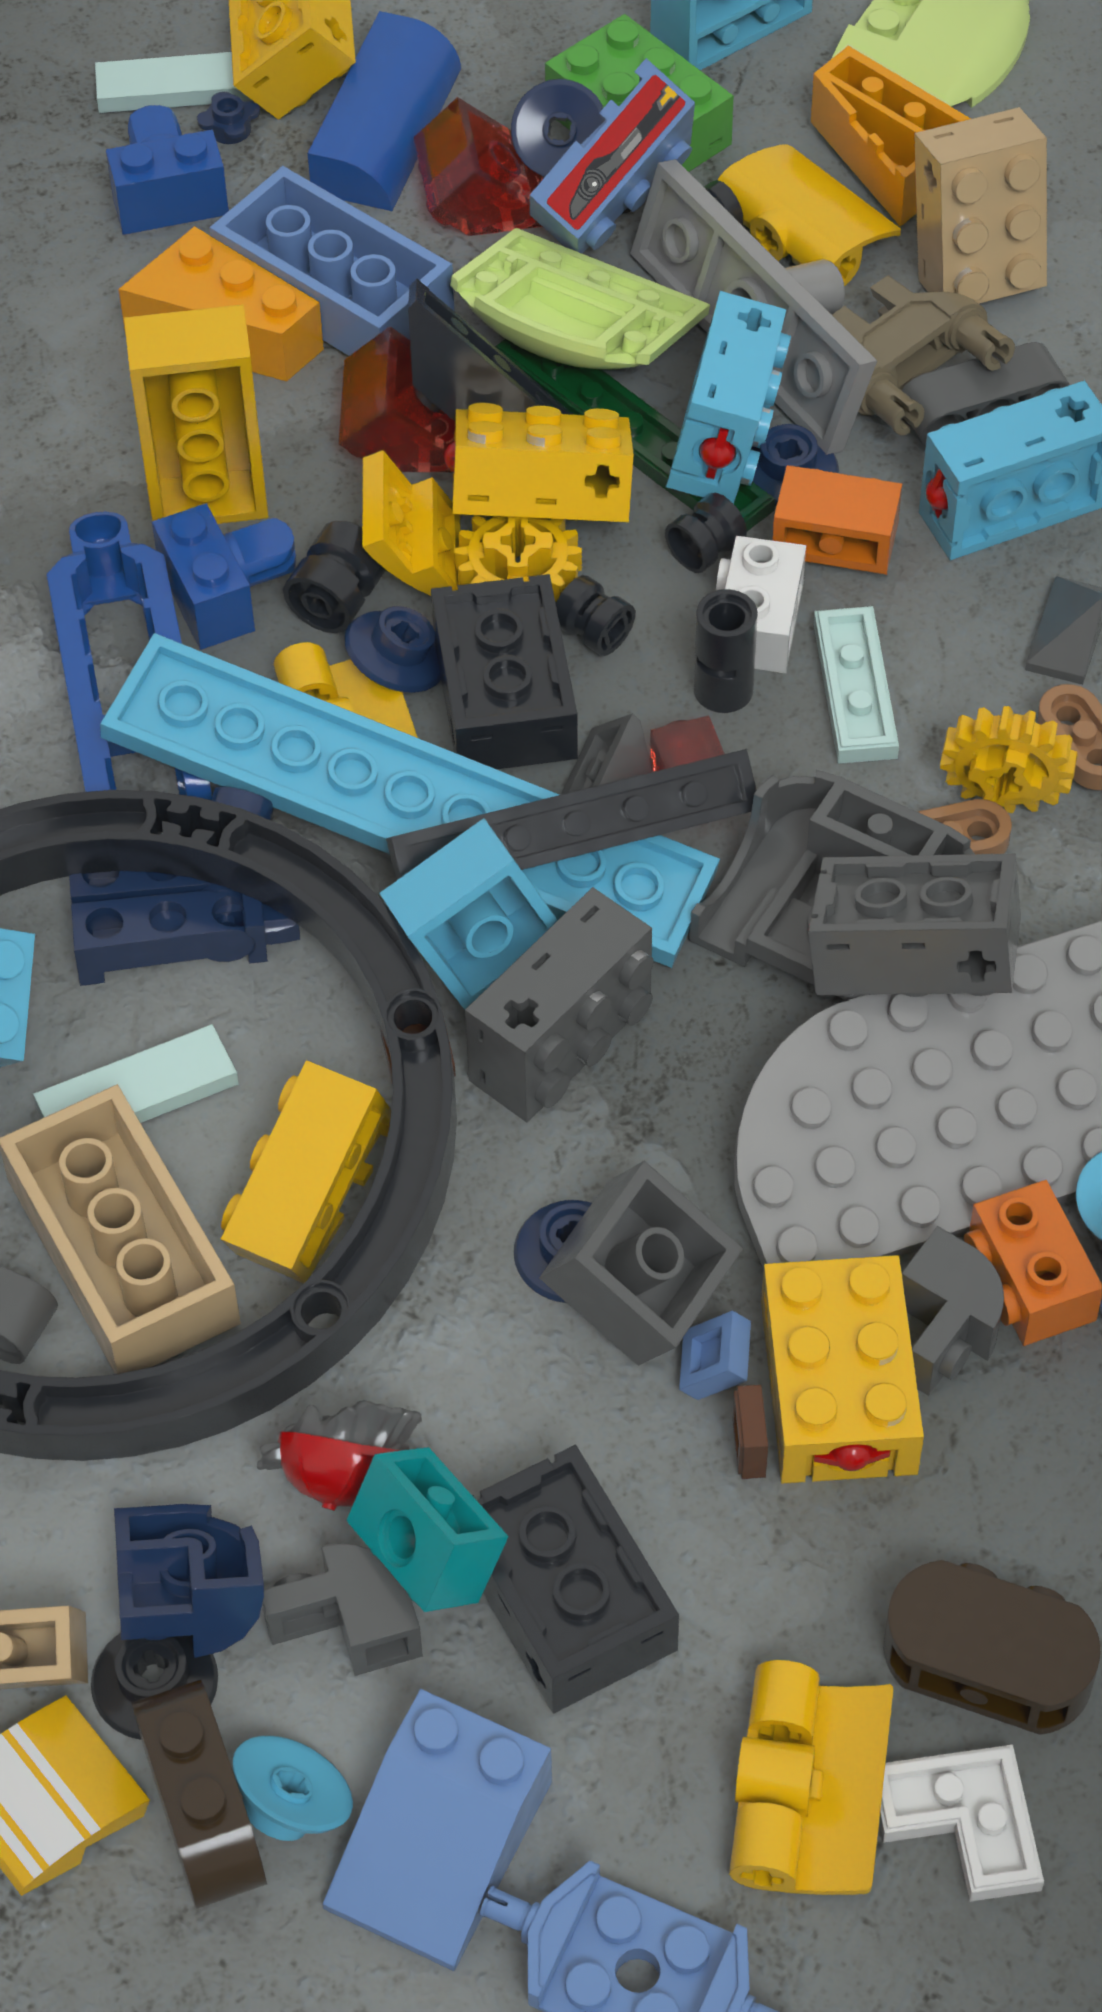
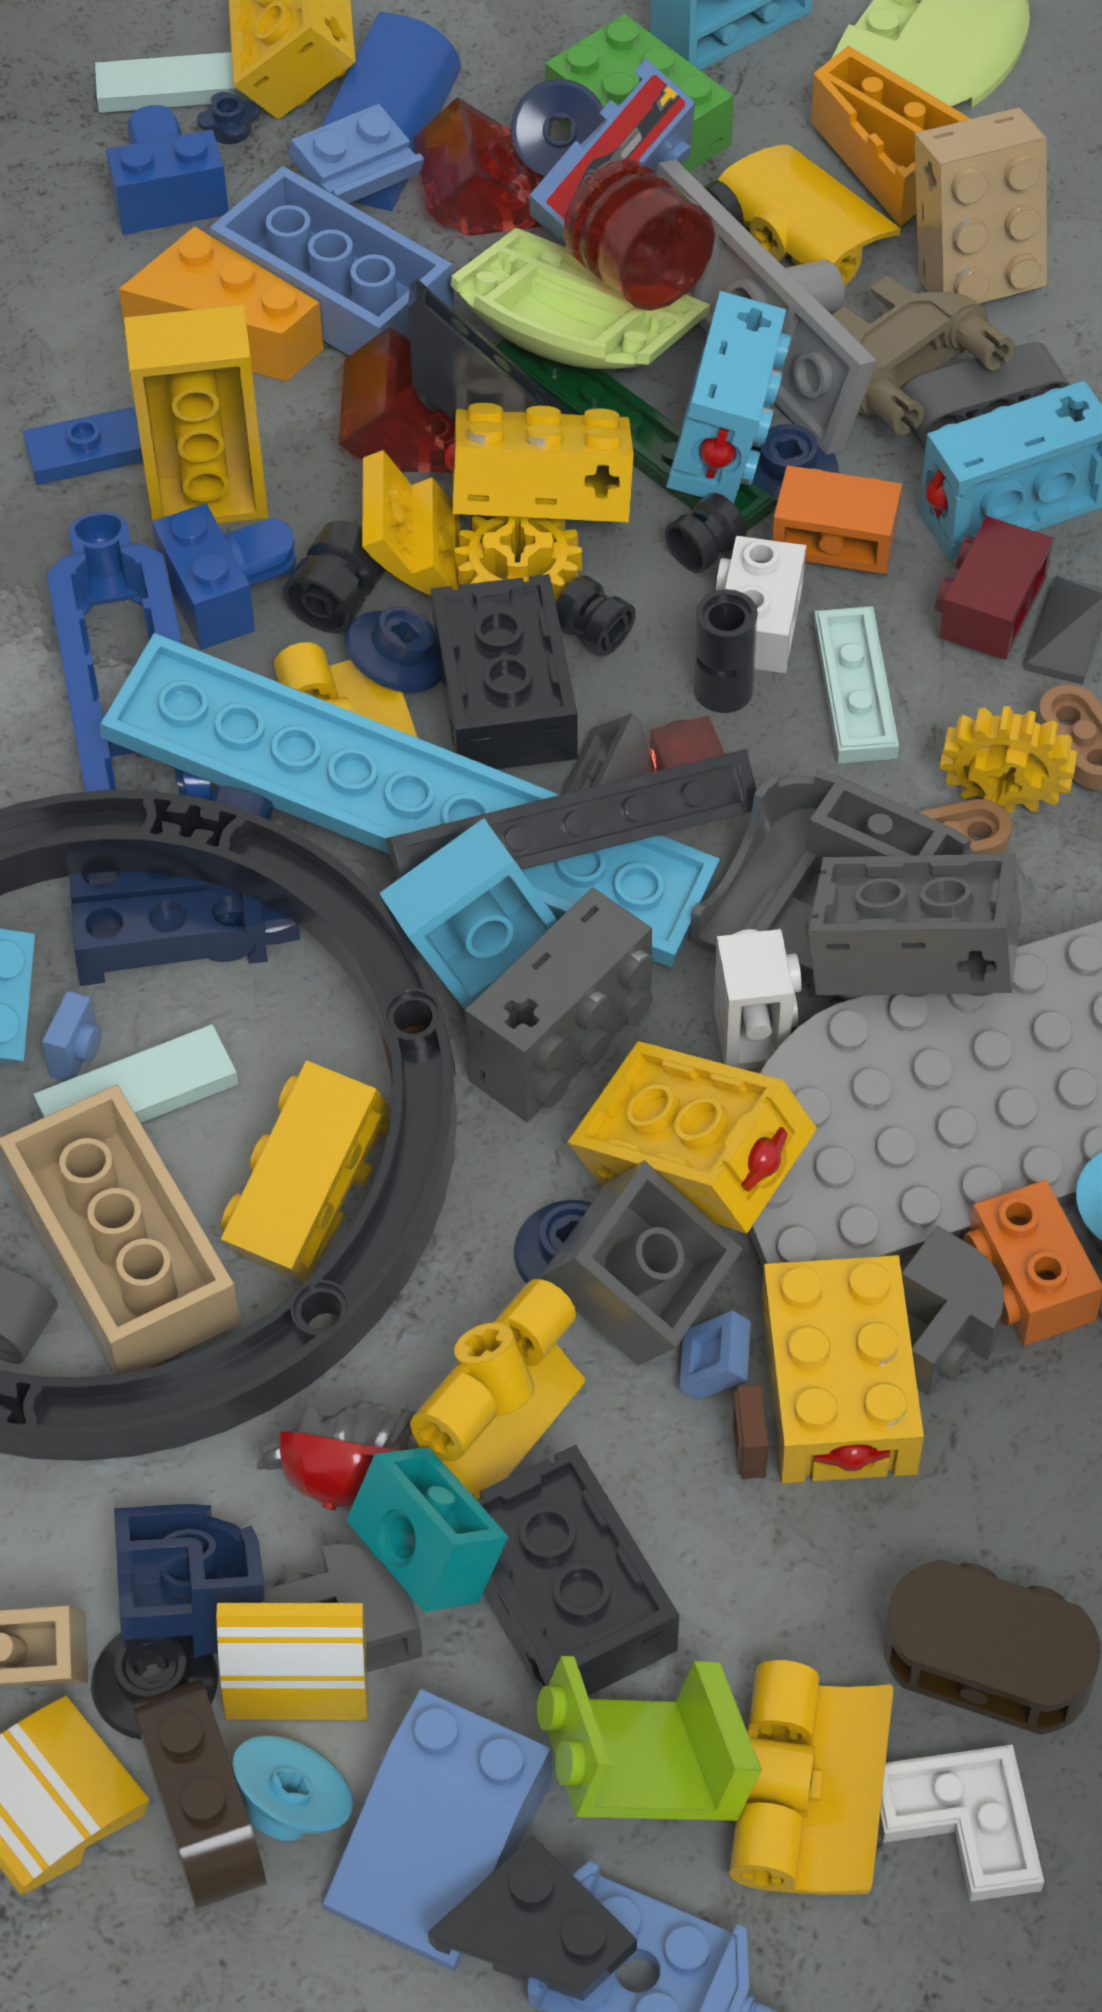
(71, 1037): none -> medium blue plate
(83, 445): none -> blue plate
(293, 1661): none -> slope
(356, 155): none -> medium blue plate
(503, 1389): none -> yellow panel
(537, 1925): none -> black wing
(639, 234): none -> clear red wheel
(650, 1755): none -> lime panel
(701, 1125): none -> yellow piece
(754, 996): none -> white brick
(993, 586): none -> dark red brick

